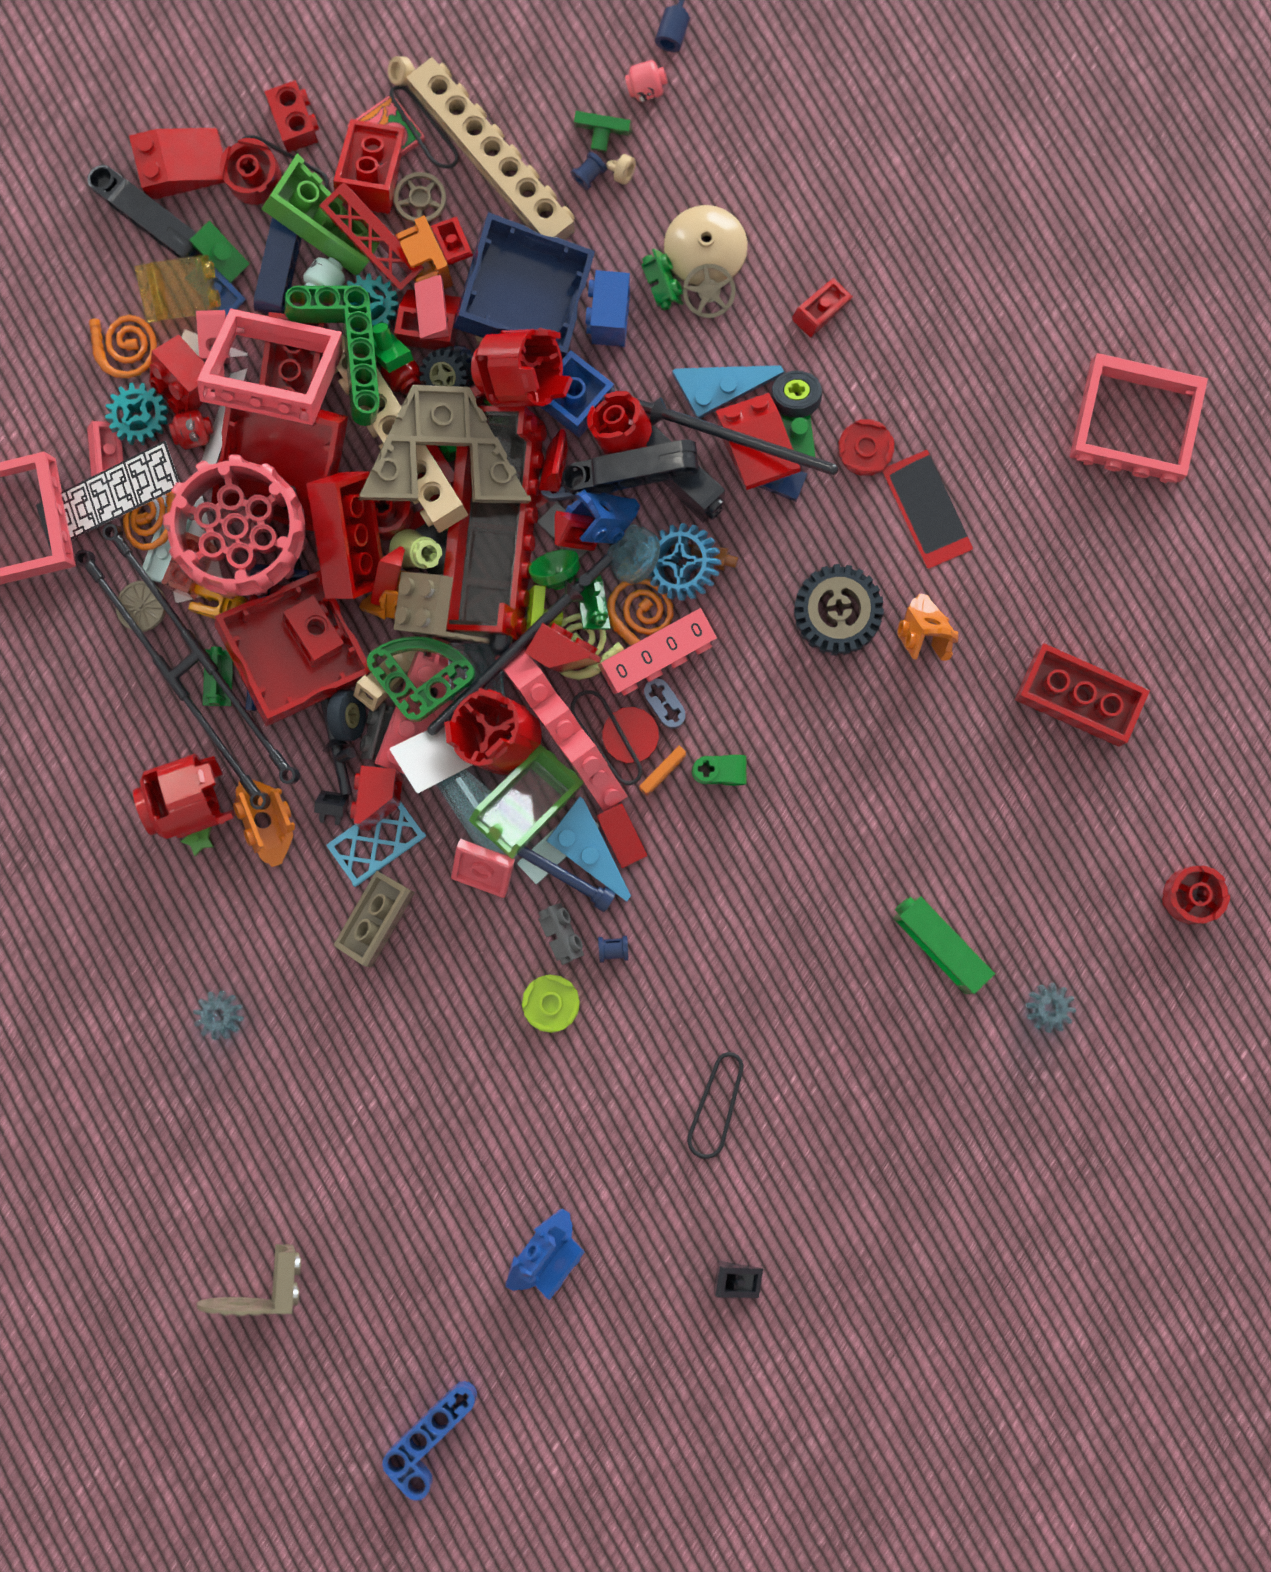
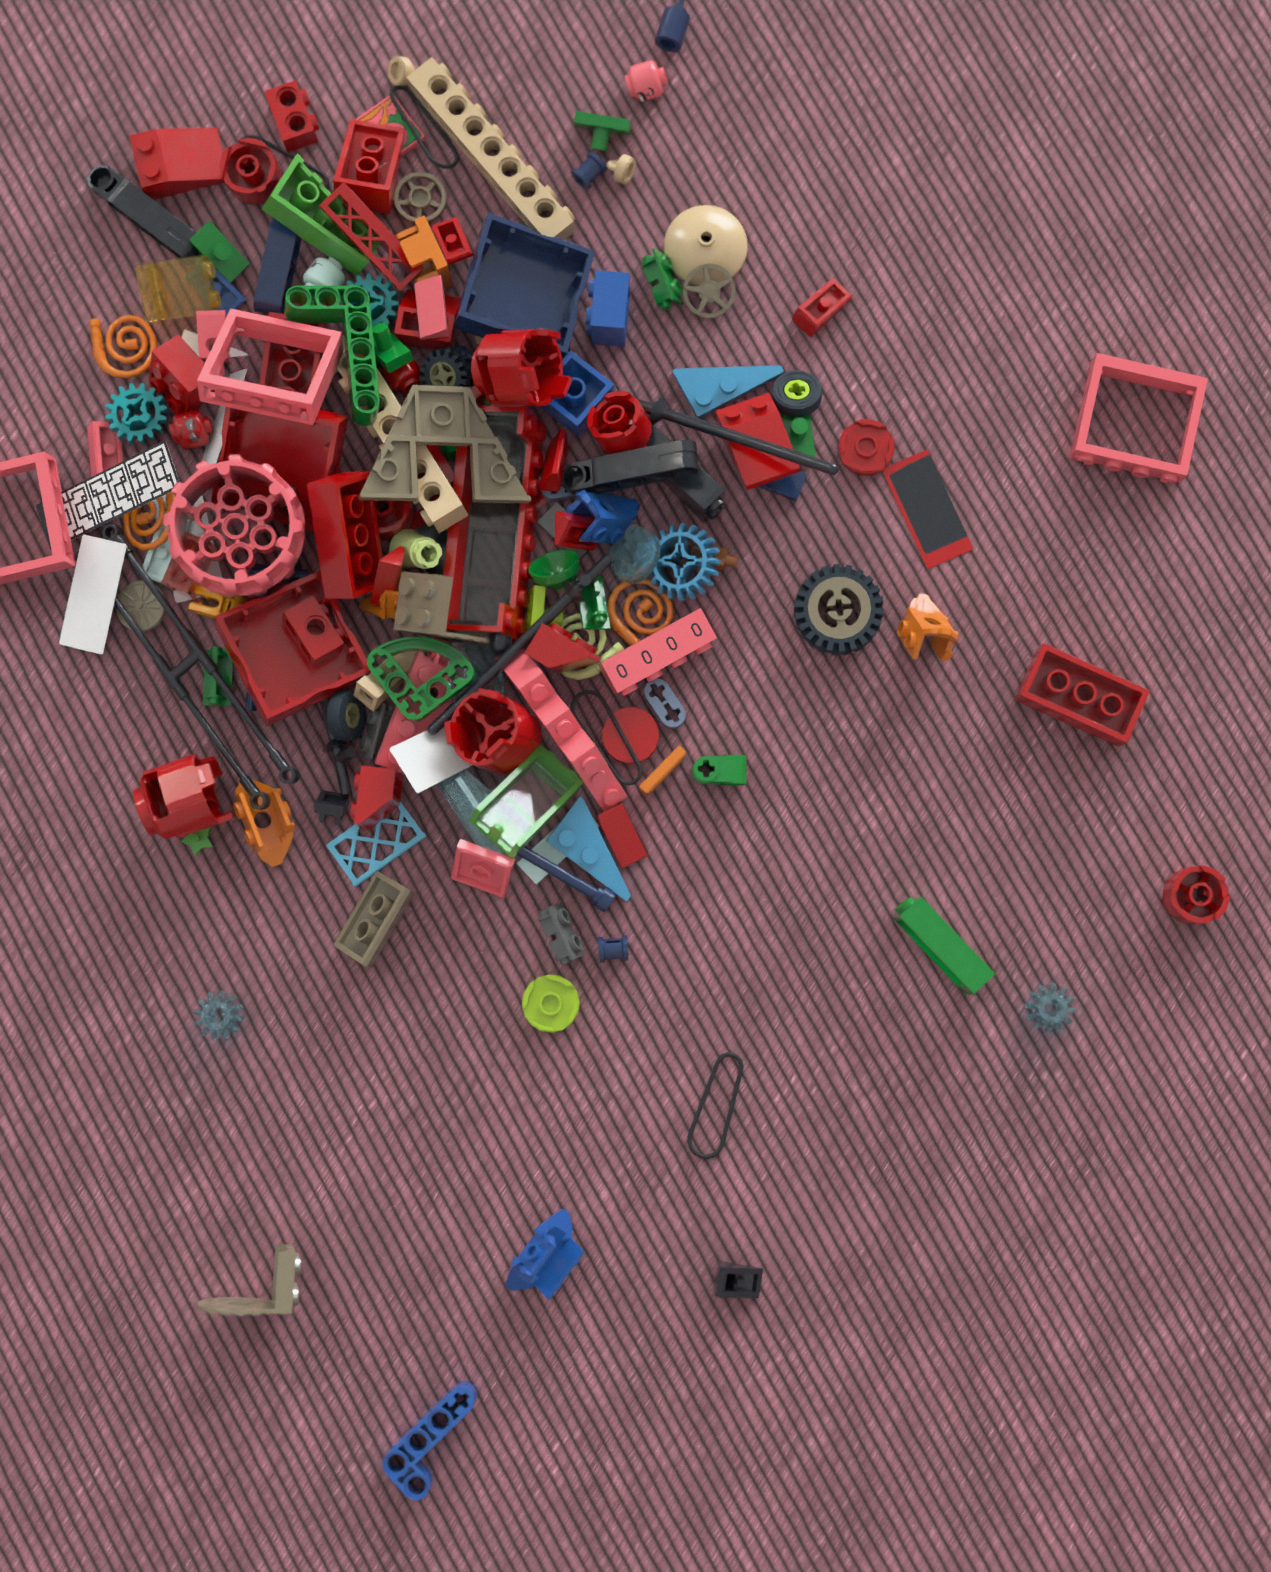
(92, 594): none -> white sticker

